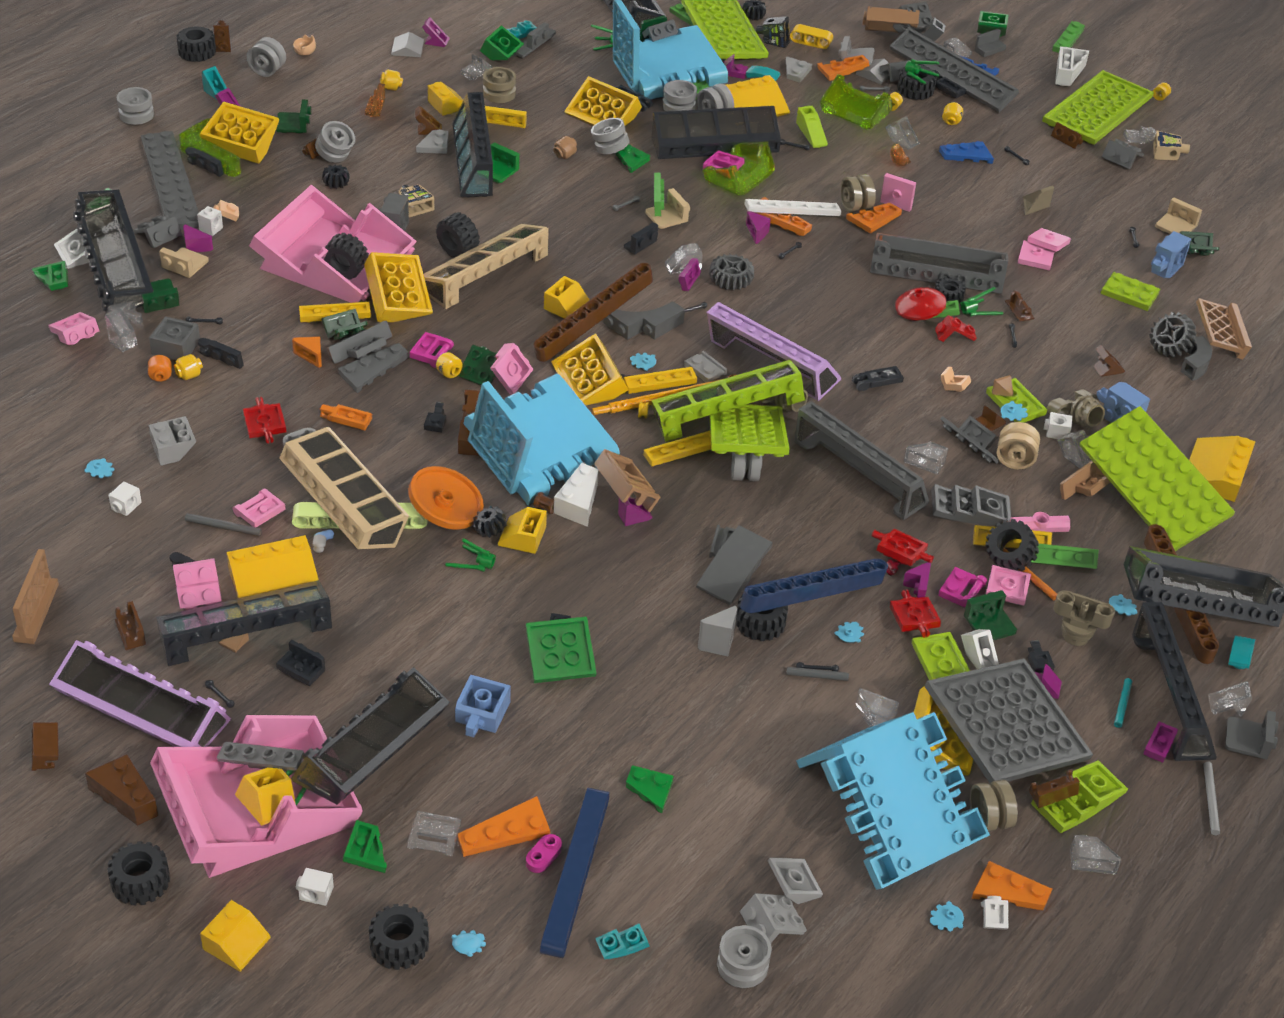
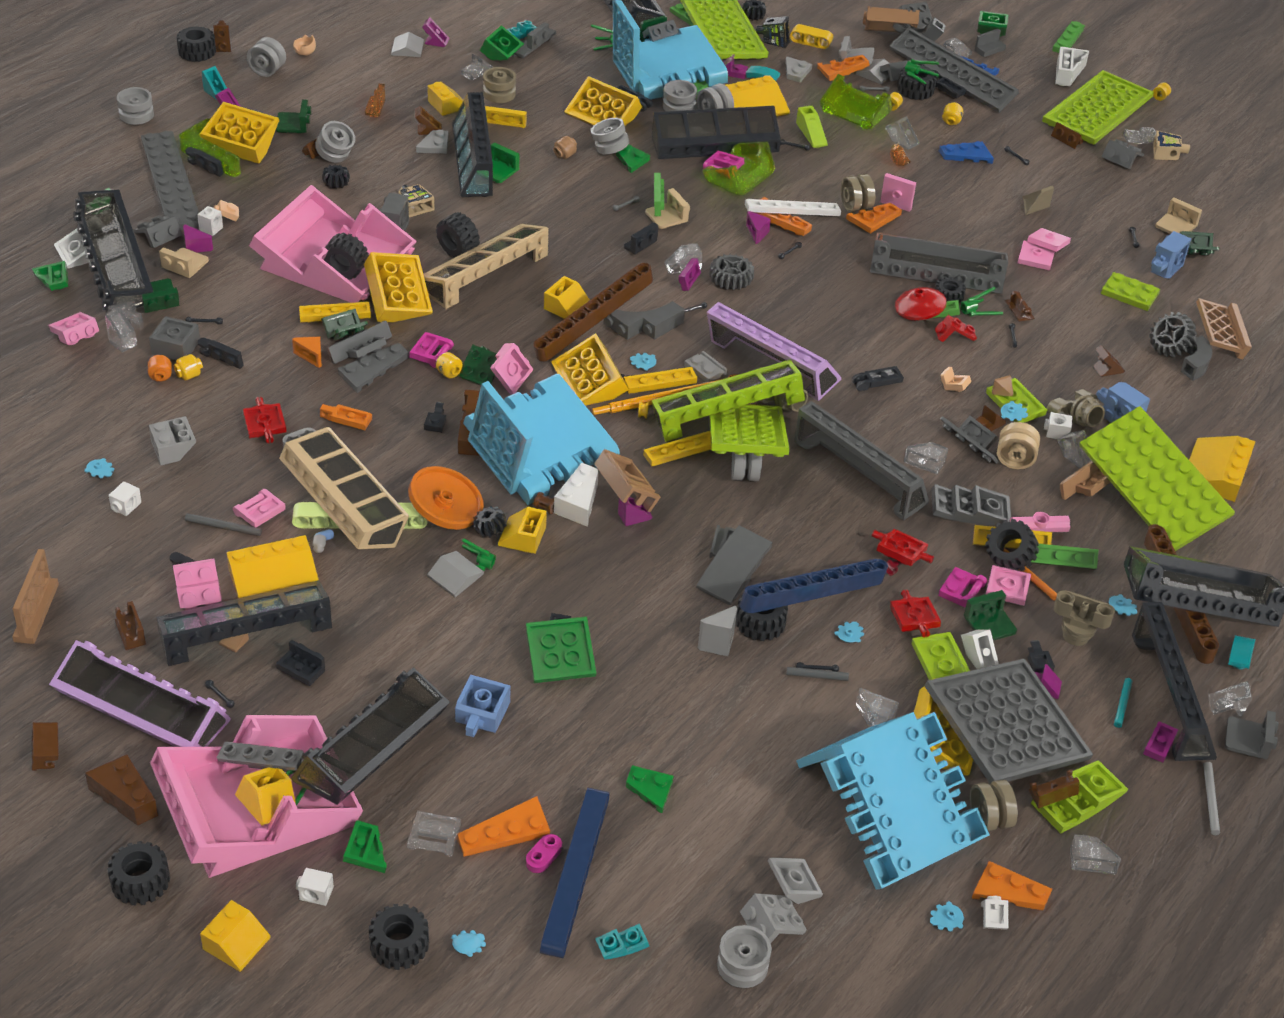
(391, 79): yellow head -> none
(454, 573): none -> light grey slope
(918, 579): magenta slope -> none

